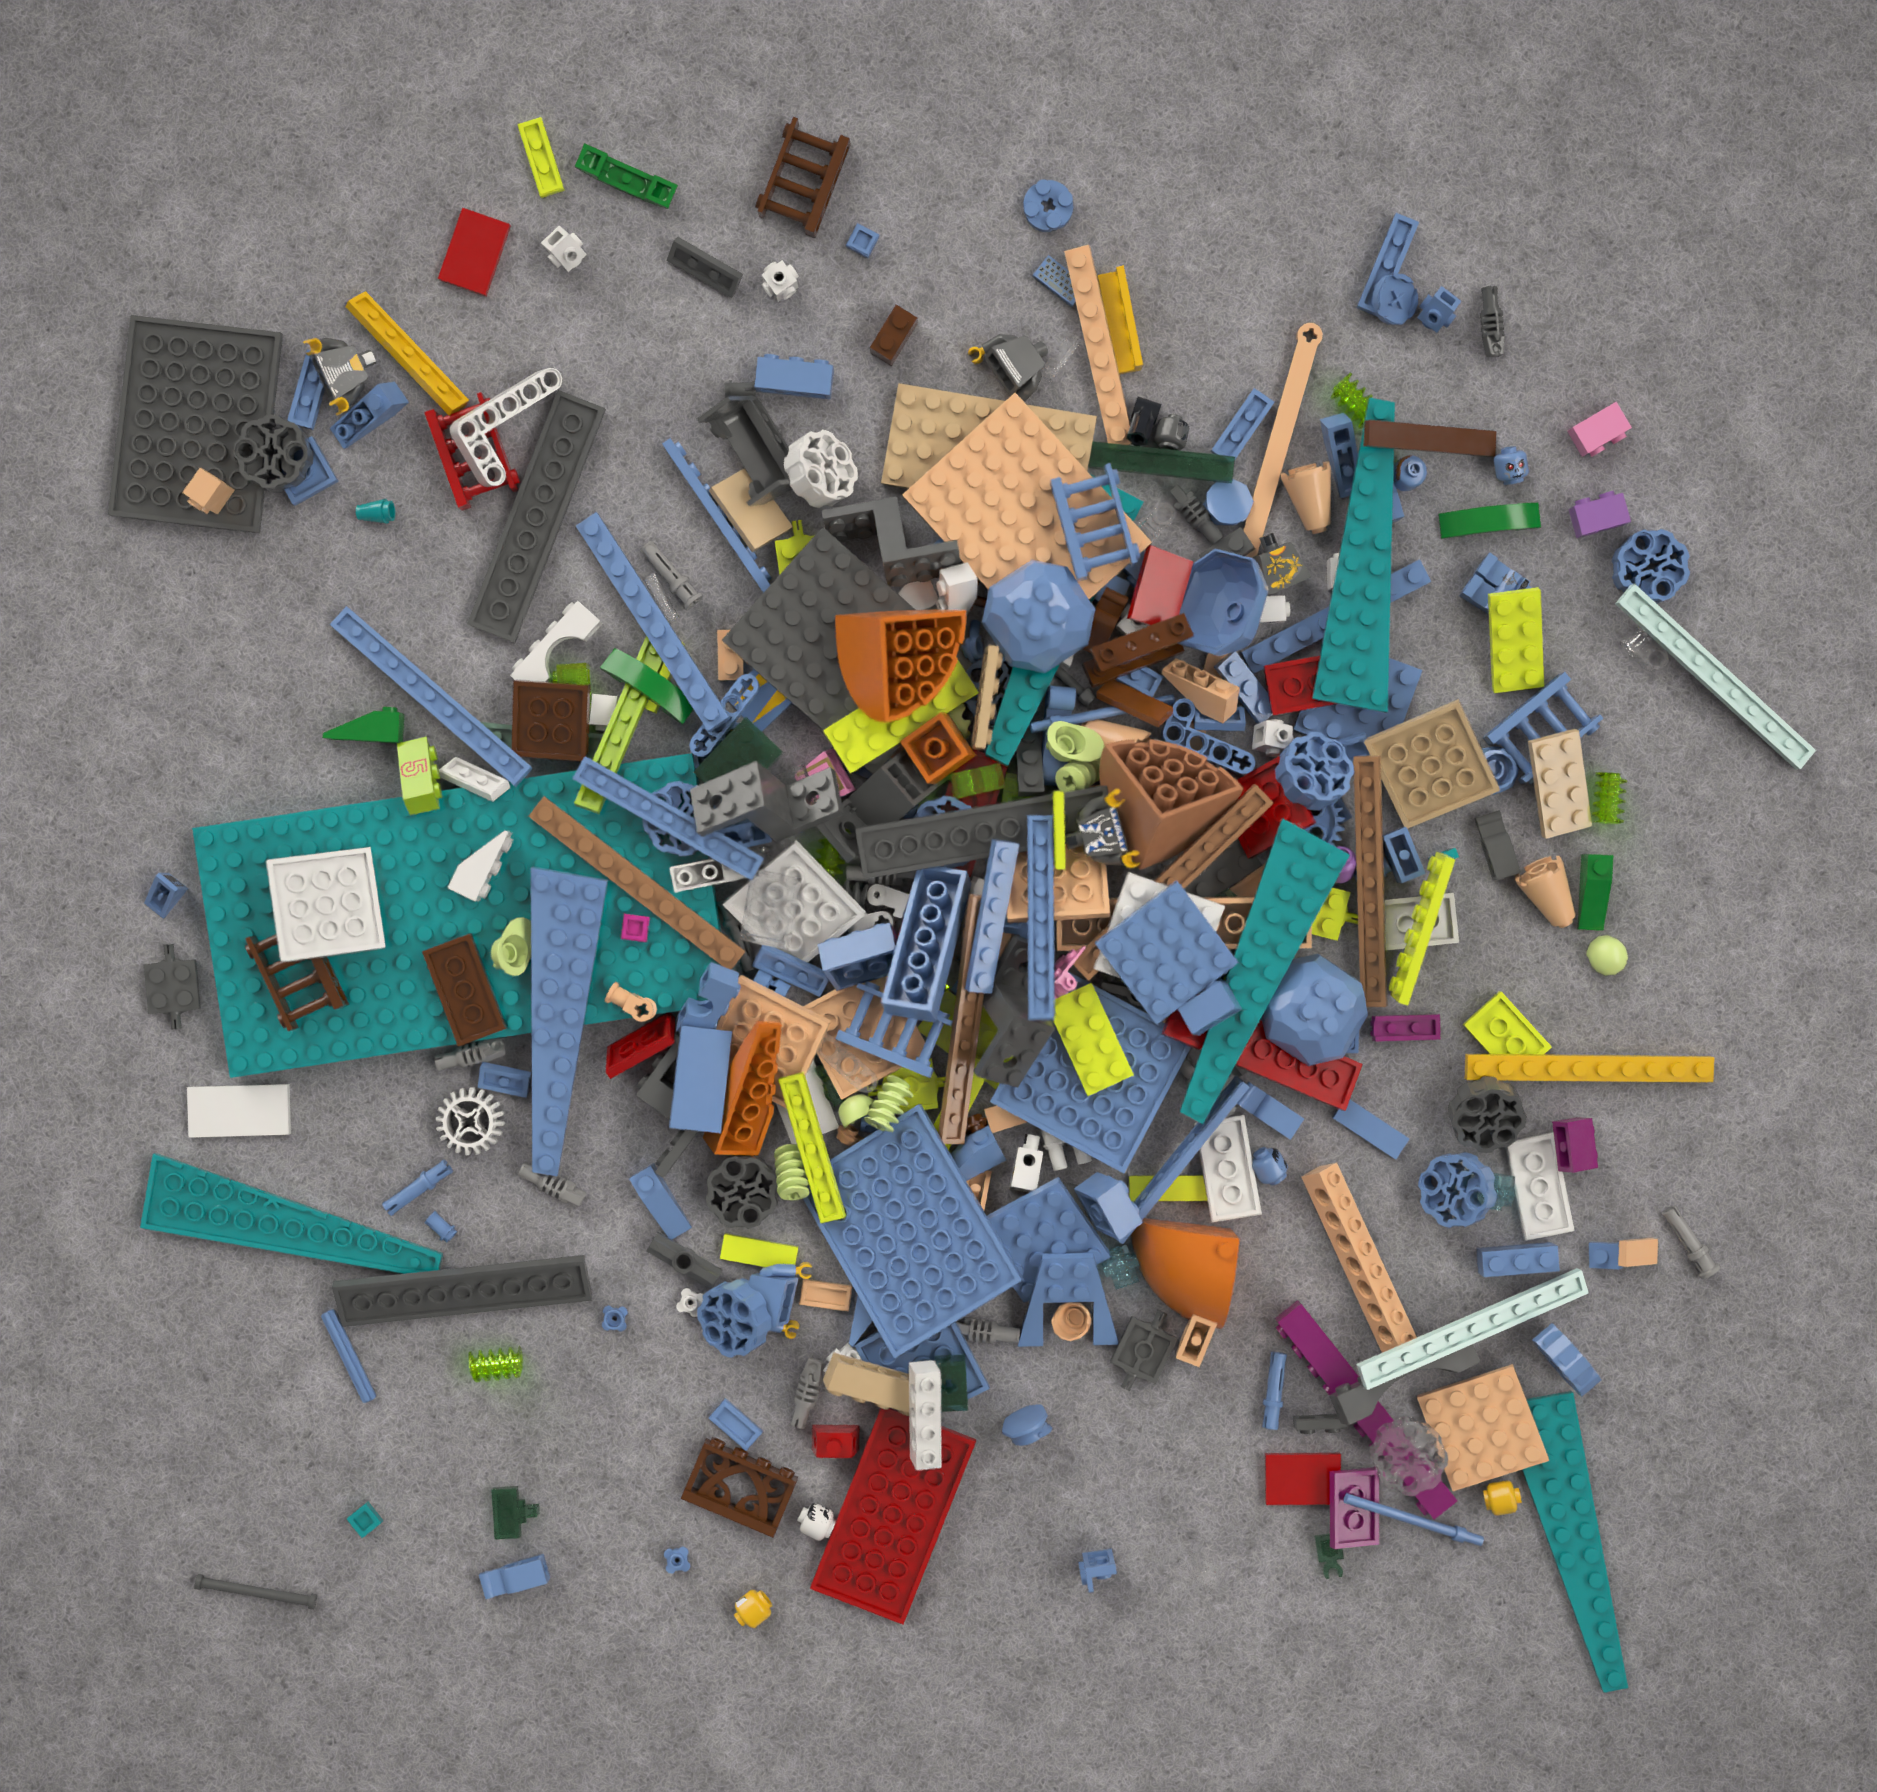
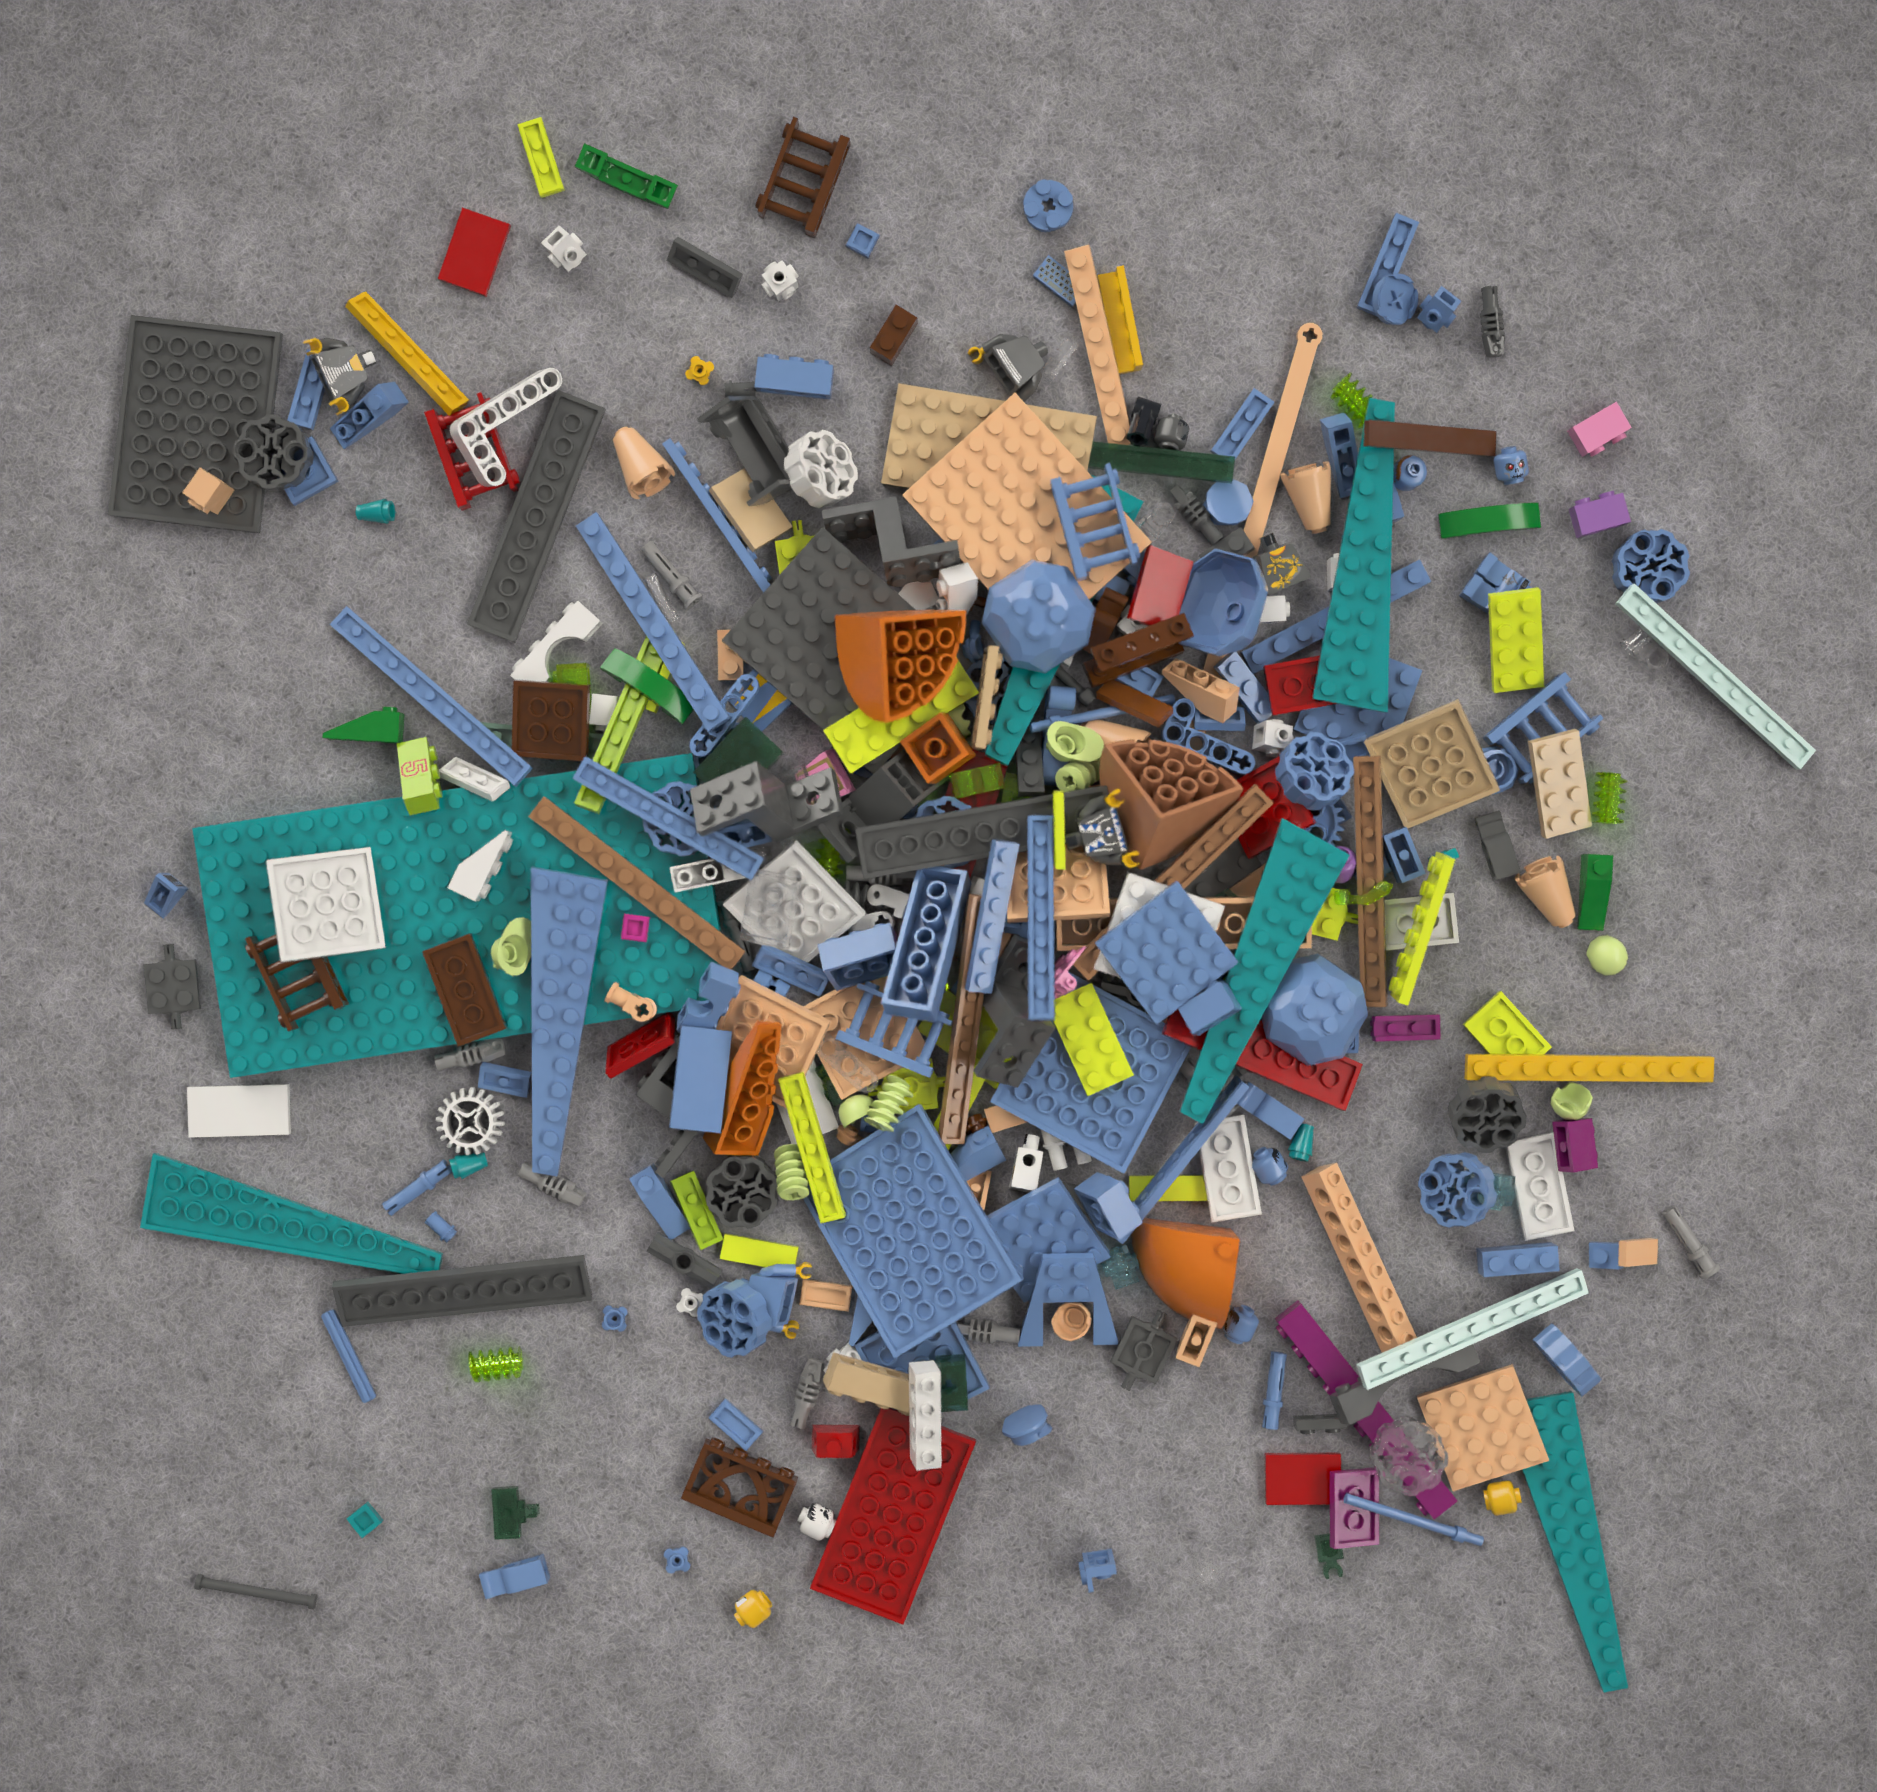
(466, 1165): none -> teal cone
(641, 464): none -> light nougat cone
(696, 1210): none -> lime plate
(702, 377): none -> yellow plate
(1240, 1324): none -> medium blue head
(1302, 1143): none -> teal cone
(1372, 1129): medium blue tile -> none
(1379, 890): none -> clear neon green piece
(1571, 1101): none -> yellowish green hair

